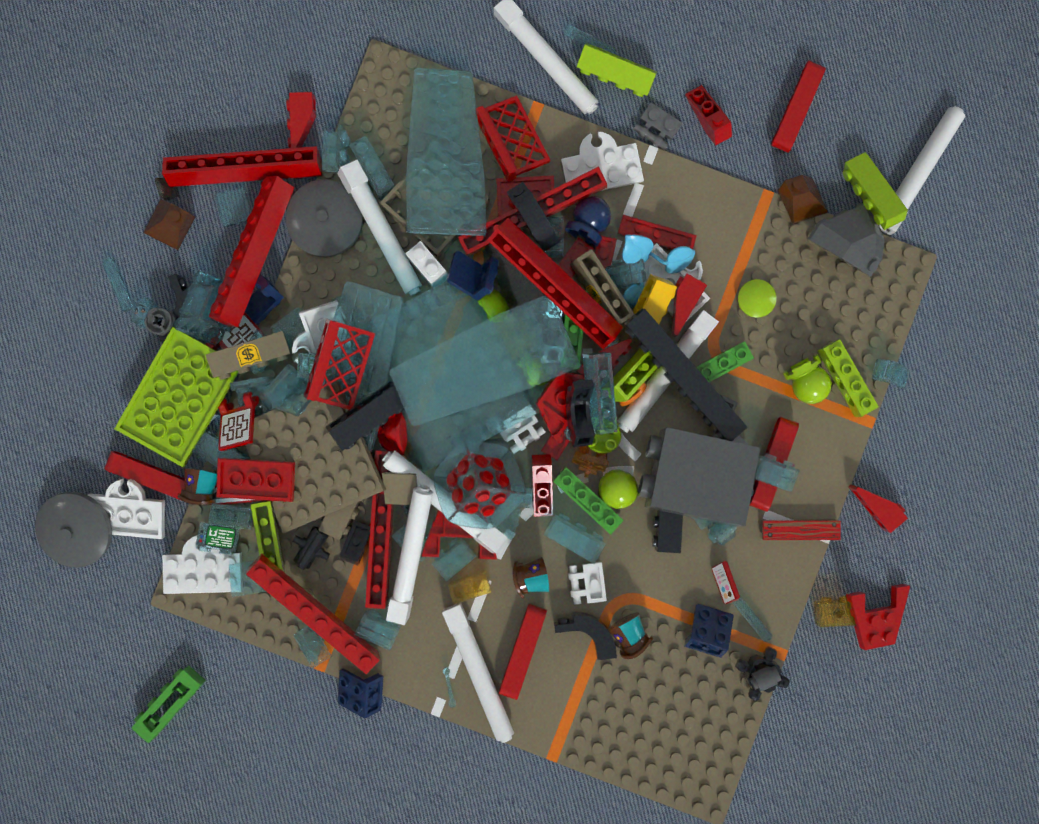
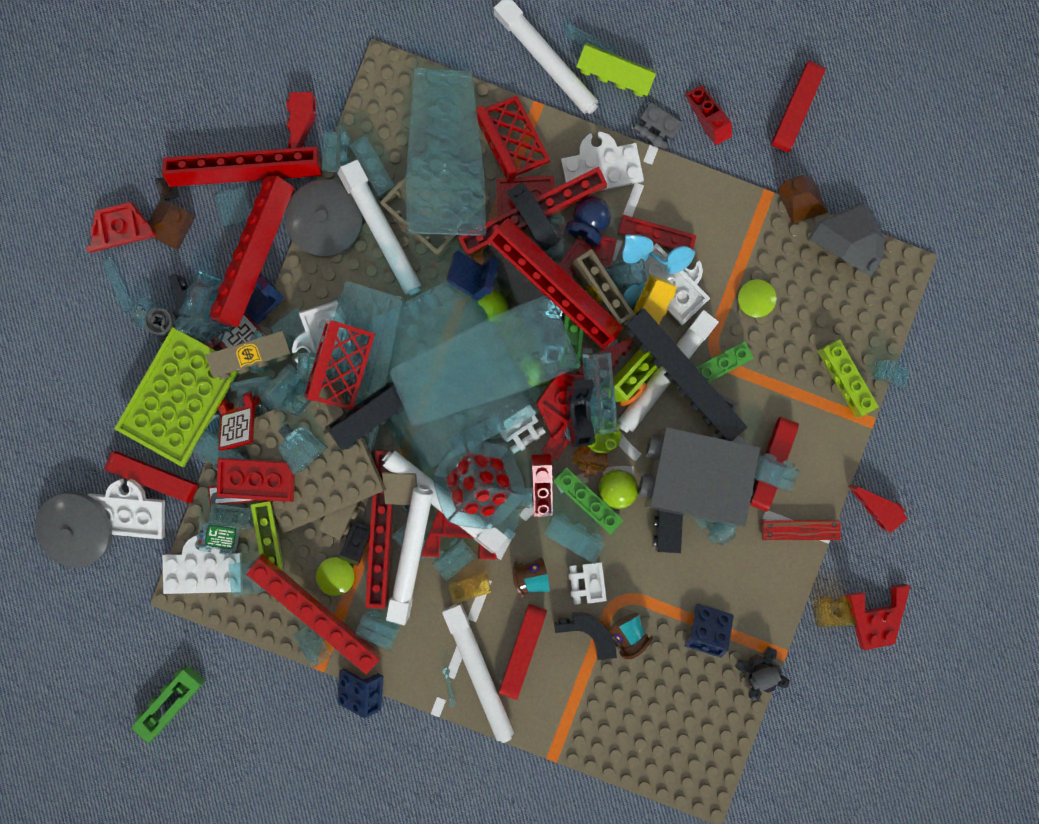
(118, 227): none -> red wing
(198, 487): hat -> none
(299, 447): none -> clear light blue torso
(310, 548): black pin -> none
(335, 576): none -> lime dish
(394, 434): red hat -> none
(427, 265): white brick -> none
(686, 297): red slope -> none
(725, 583): slope -> none
(753, 620): clear light blue axle -> none
(809, 381): lime tile -> none
(874, 191): lime brick -> none
(928, 158): white brick -> none

